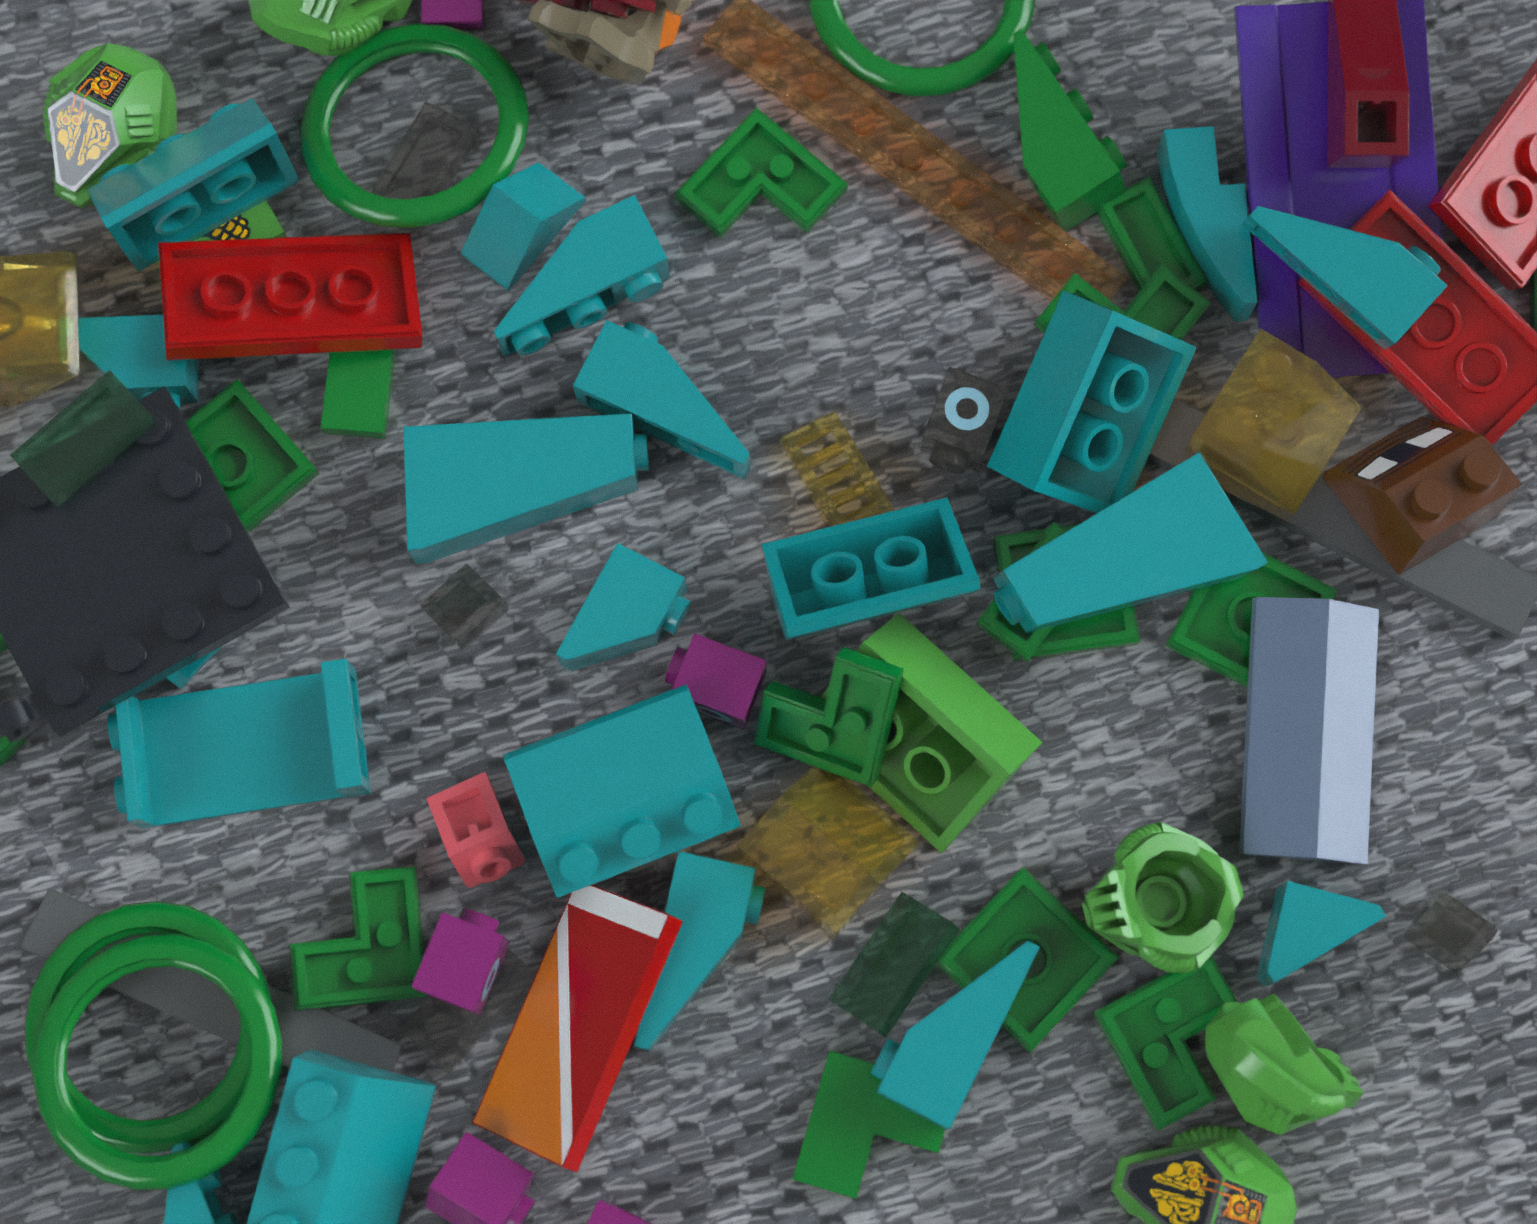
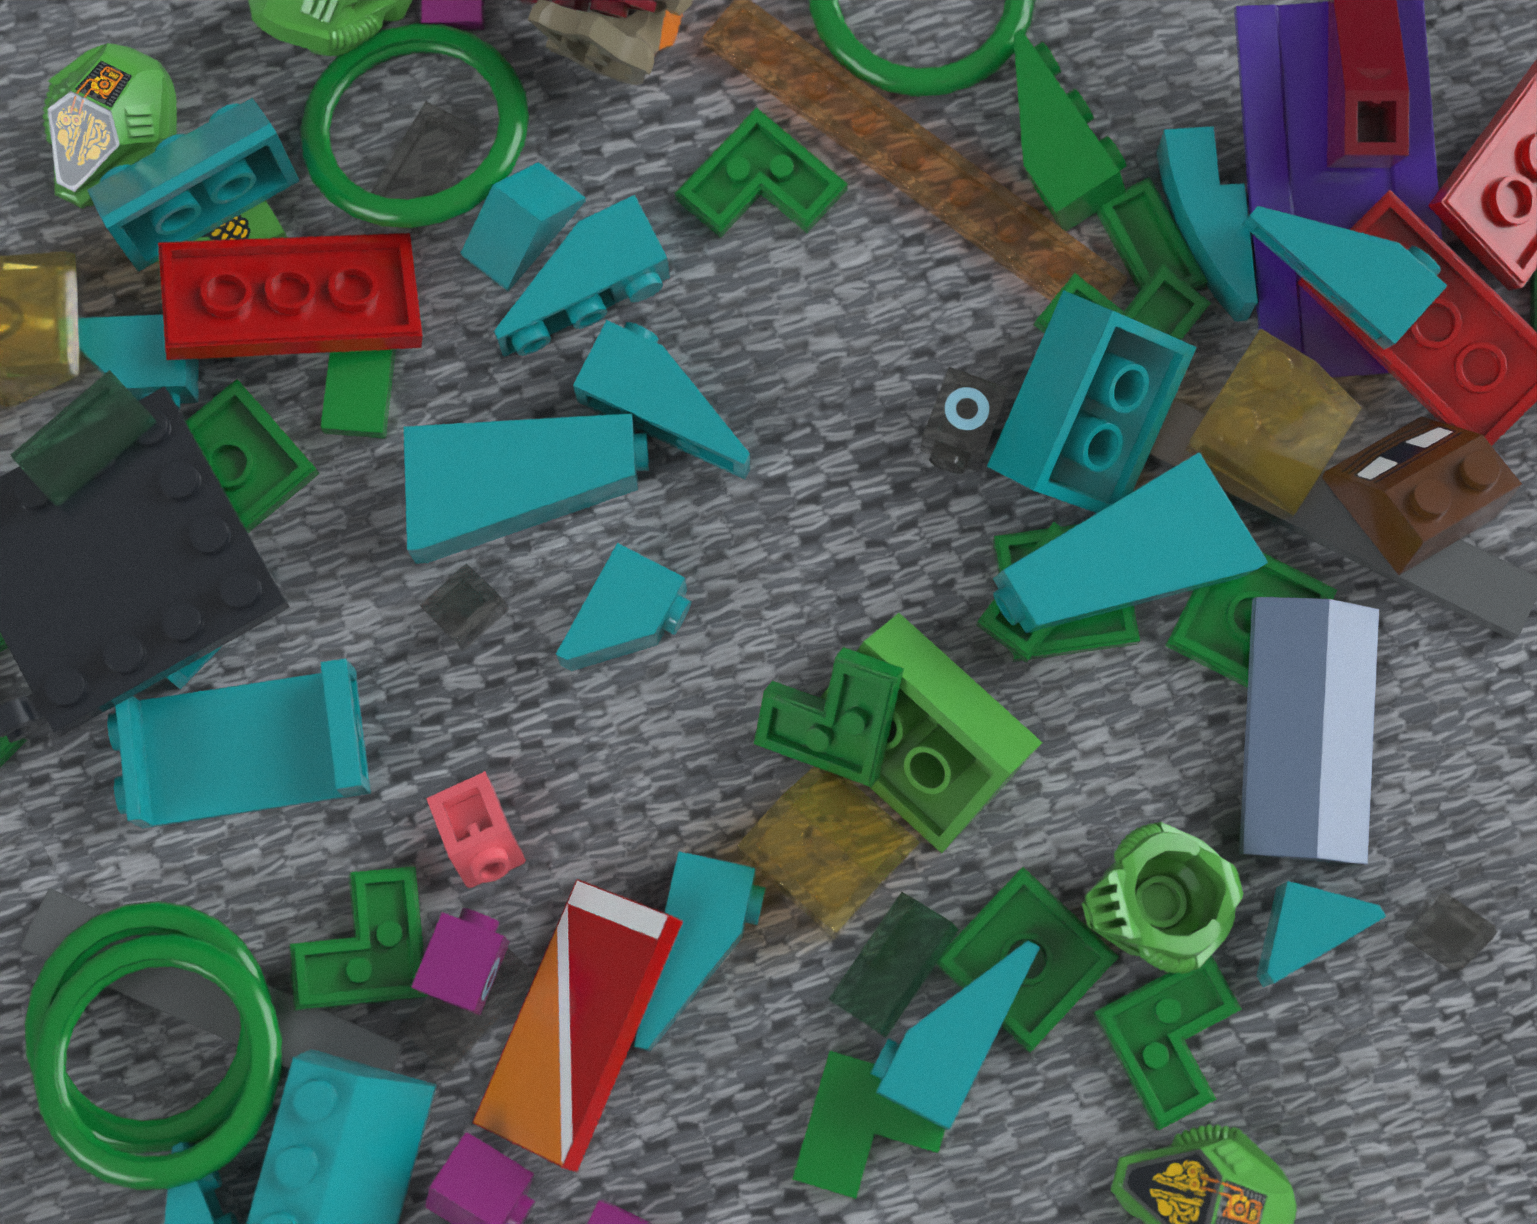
(621, 790): teal slope -> none
(719, 679): magenta brick -> none
(856, 465): clear yellow slope -> none
(868, 569): teal slope -> none
(1275, 1067): bright green helmet -> none

